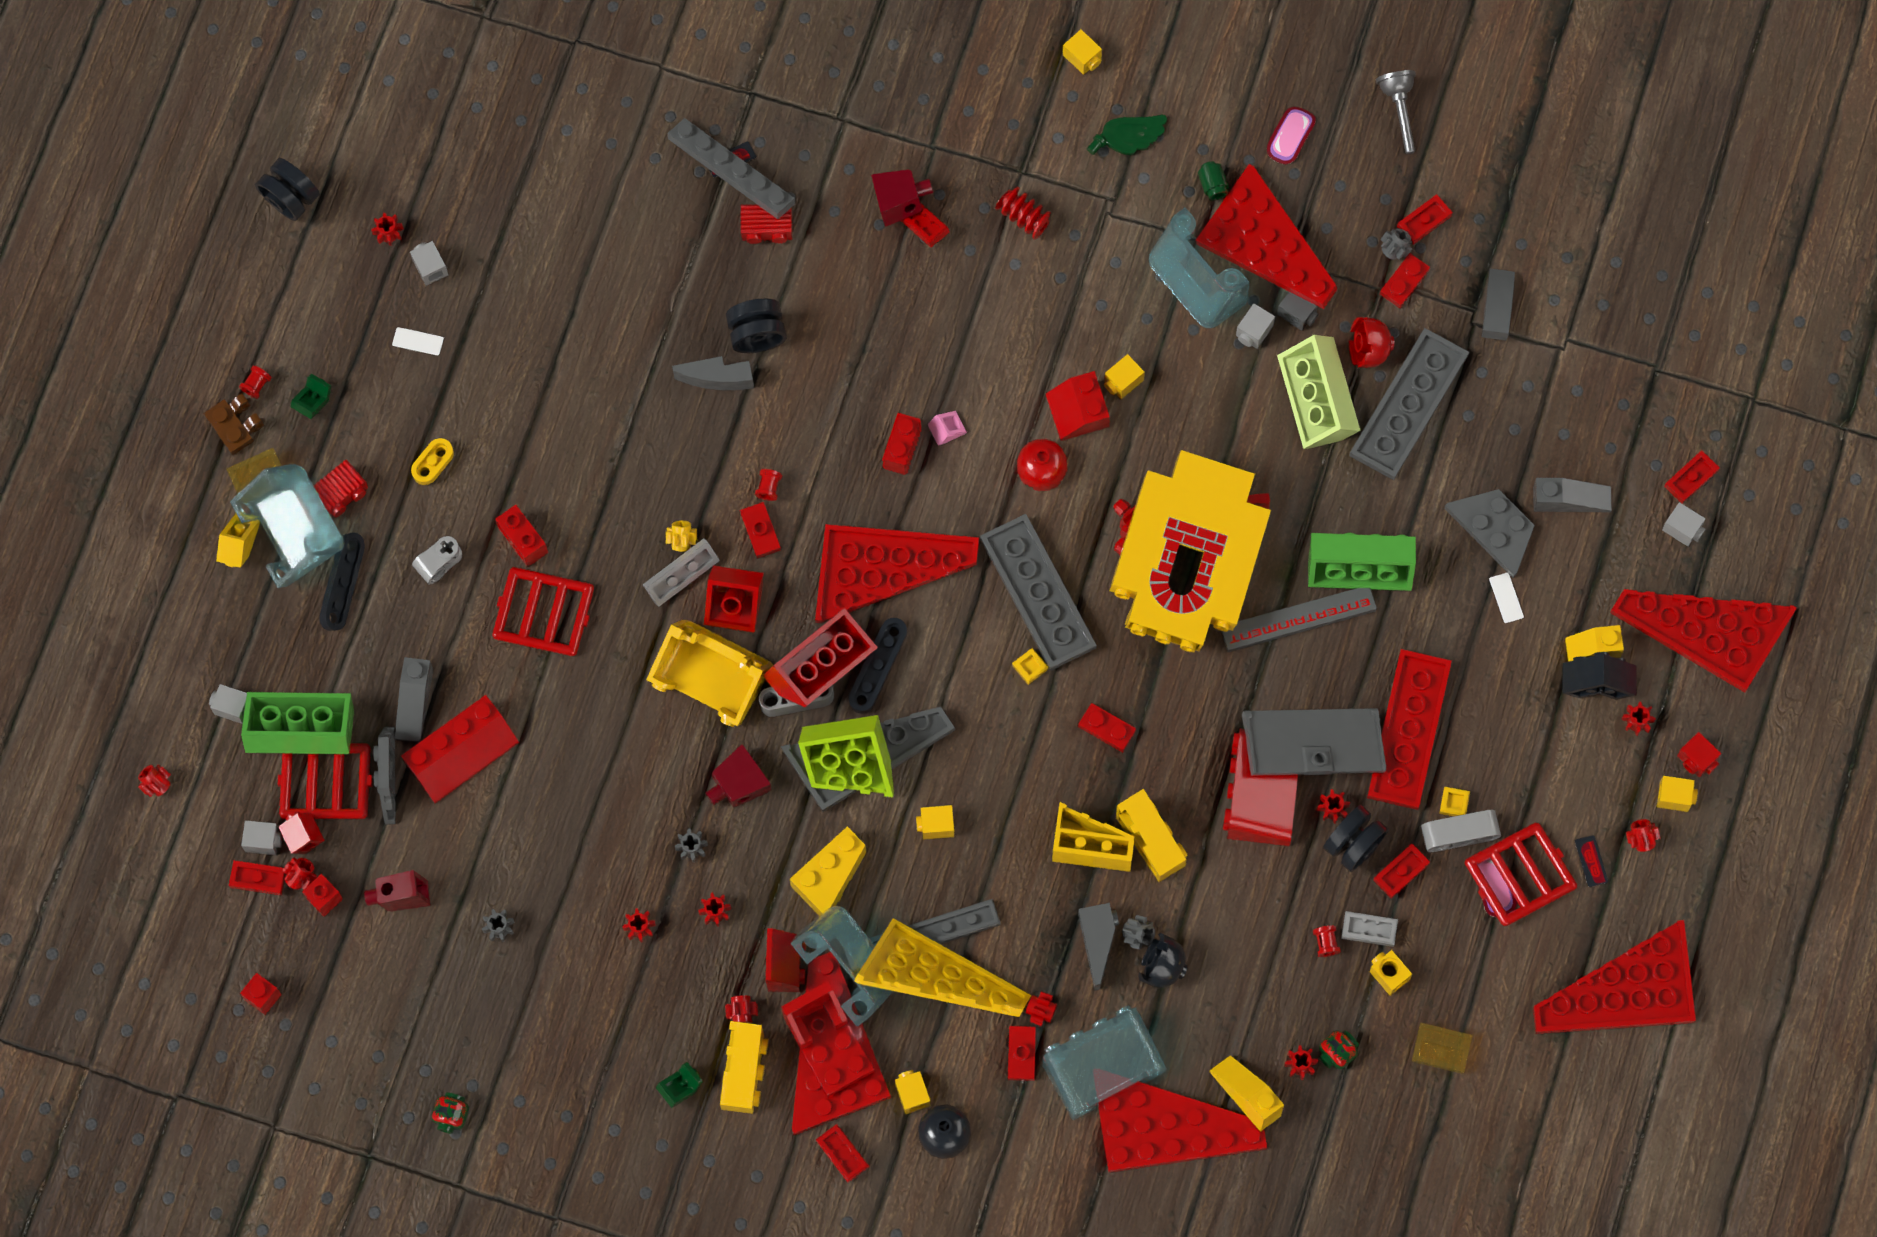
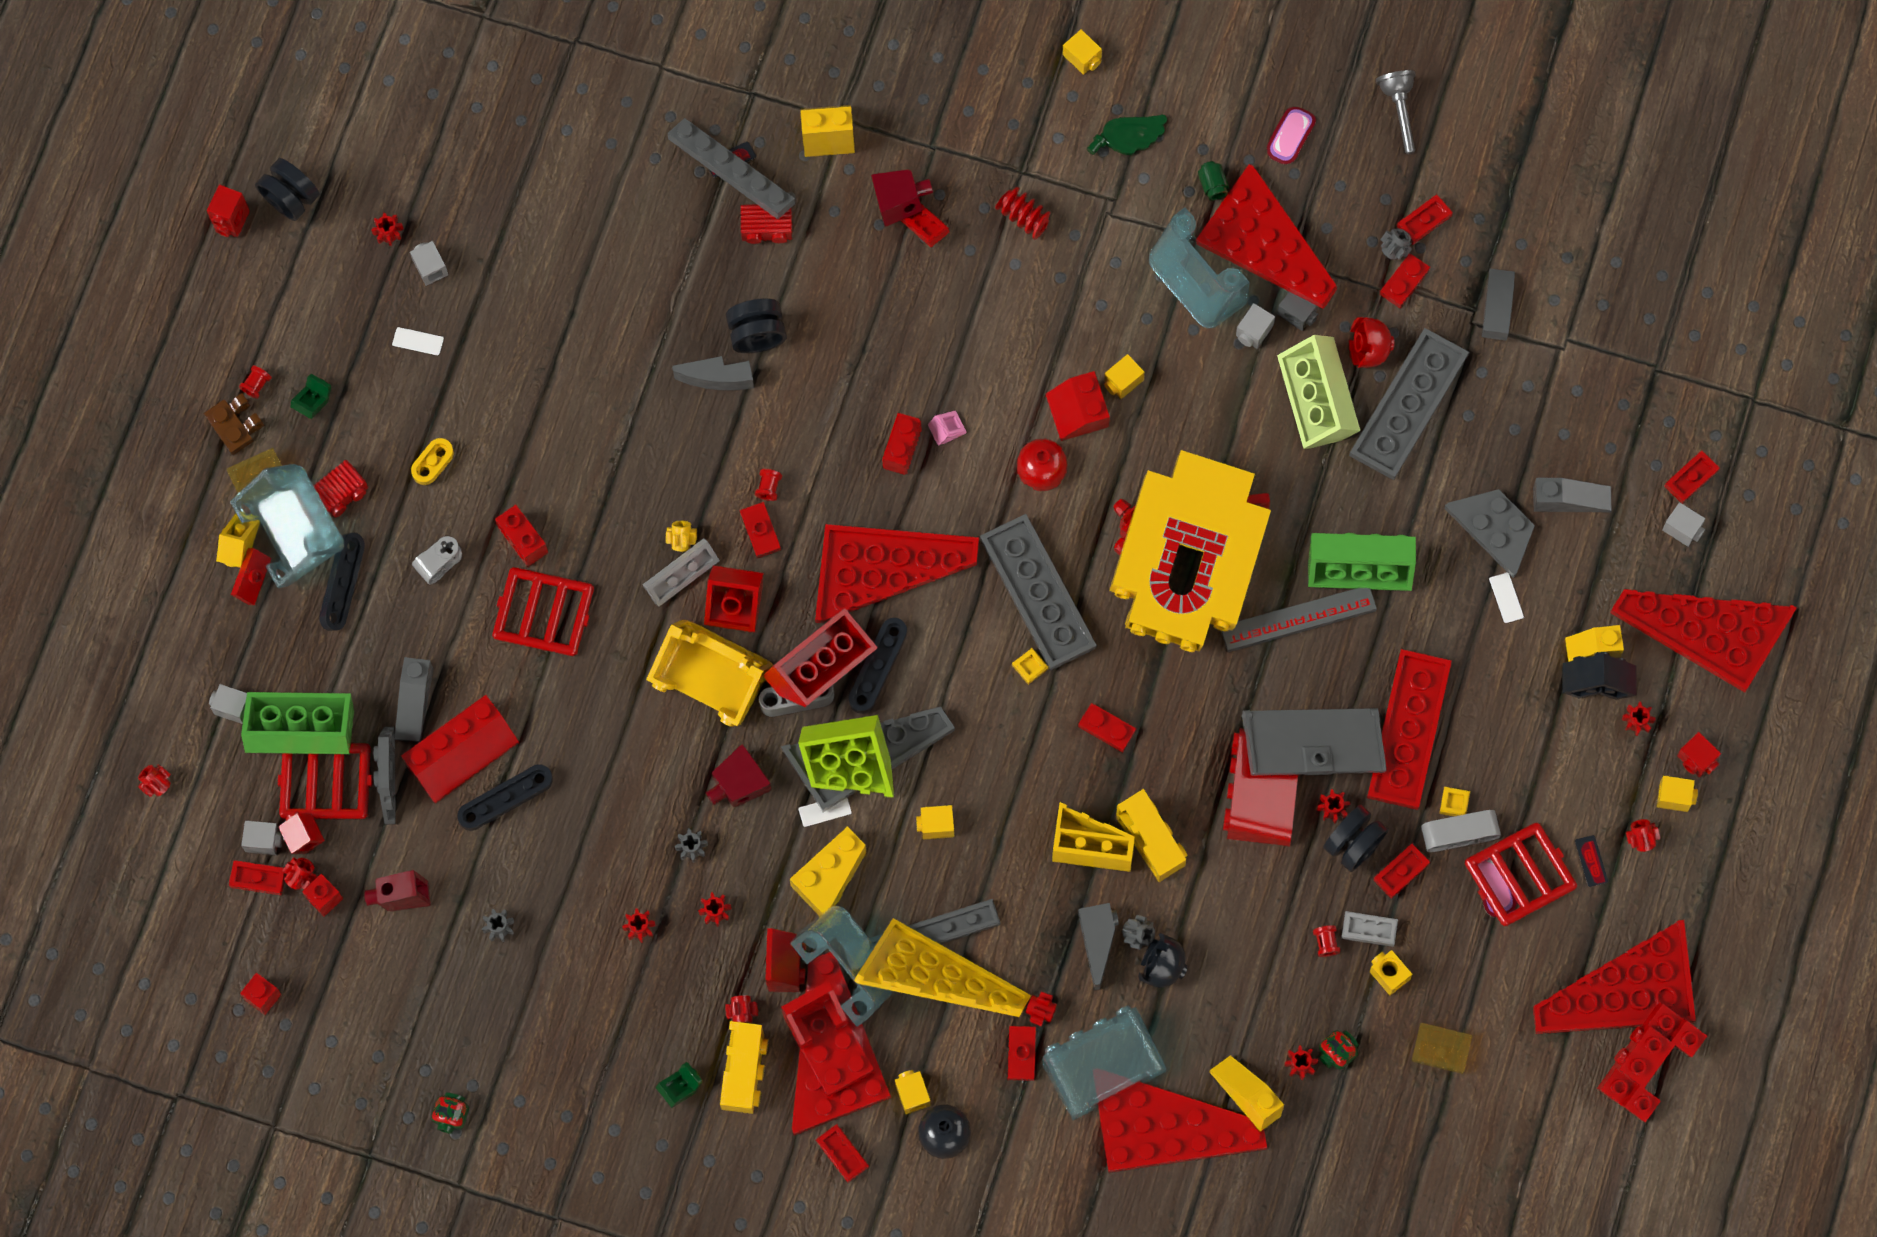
(228, 211): none -> red brick
(251, 576): none -> red plate
(505, 797): none -> black plate
(813, 814): none -> white sticker
(827, 130): none -> yellow slope
(1643, 1057): none -> red bracket

